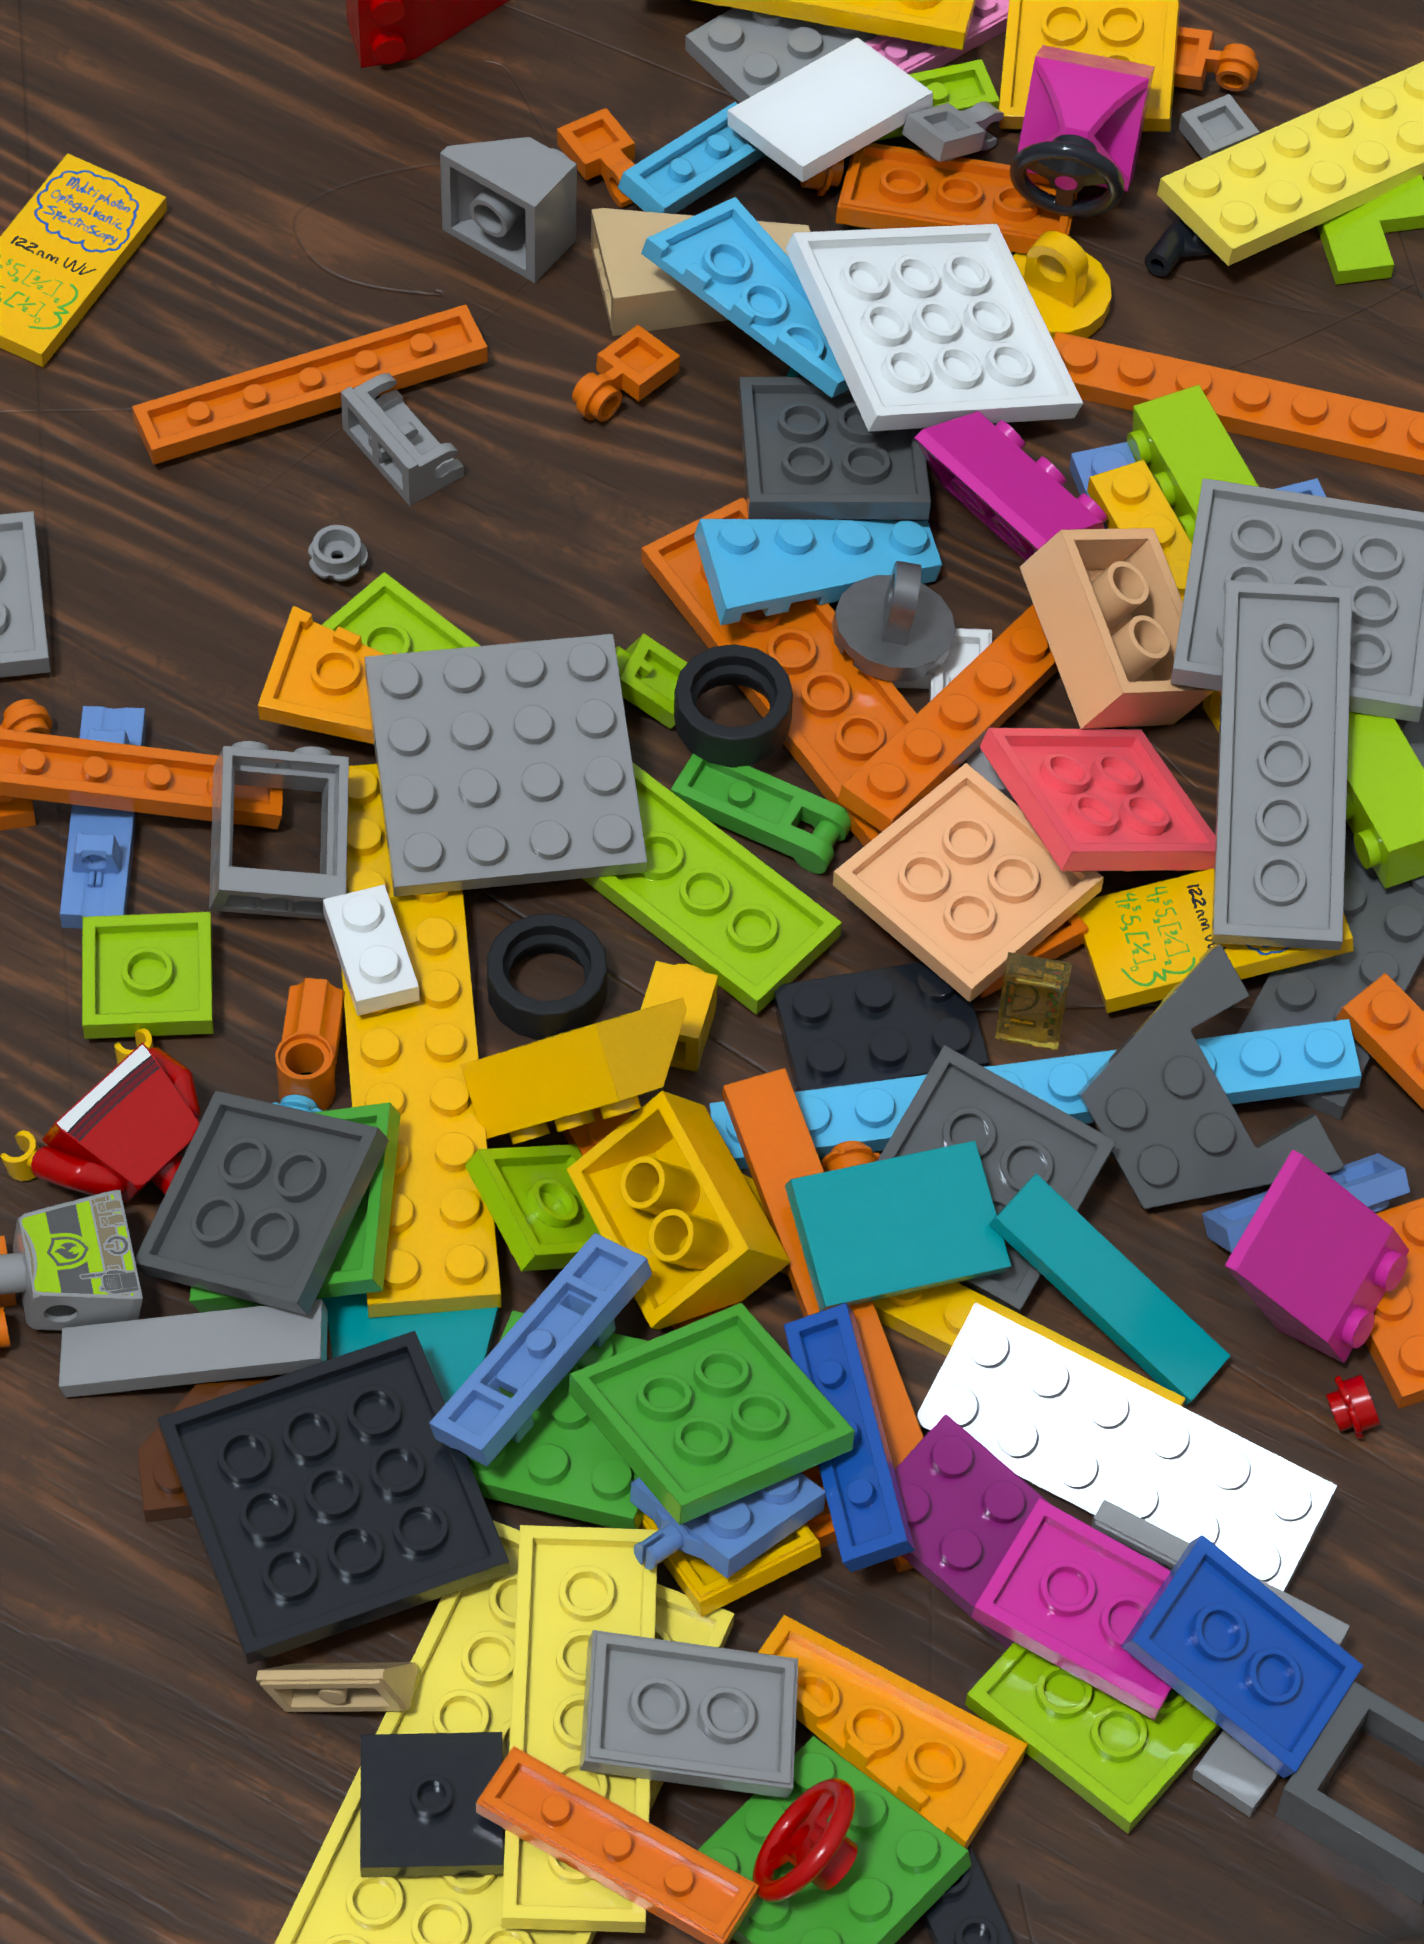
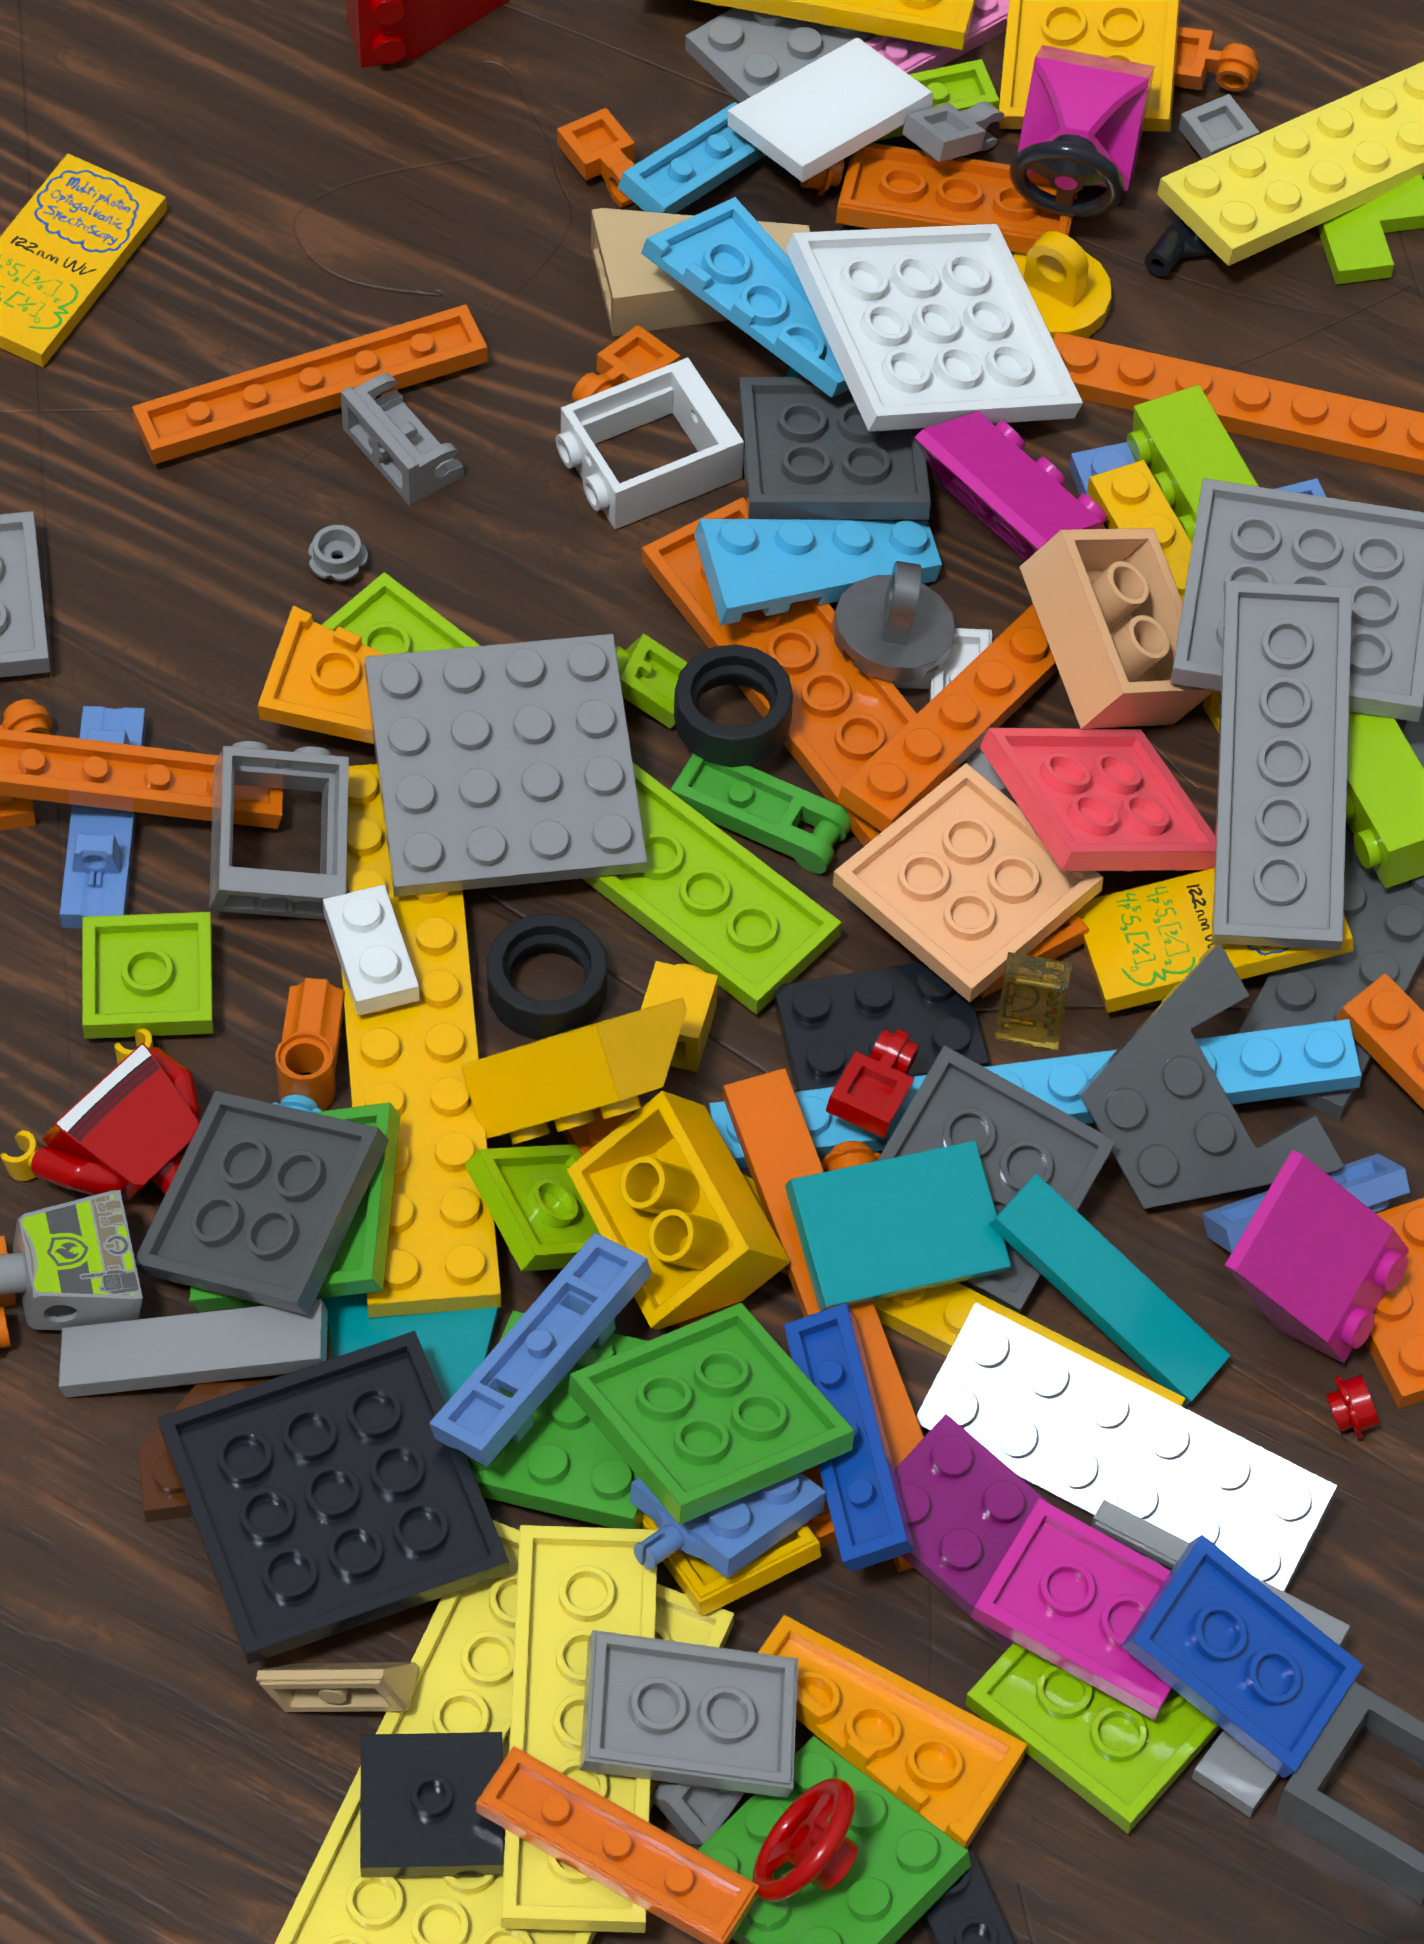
(510, 201): light grey slope -> none
(635, 403): none -> white window
(695, 1809): none -> light grey plate
(877, 1085): none -> red plate

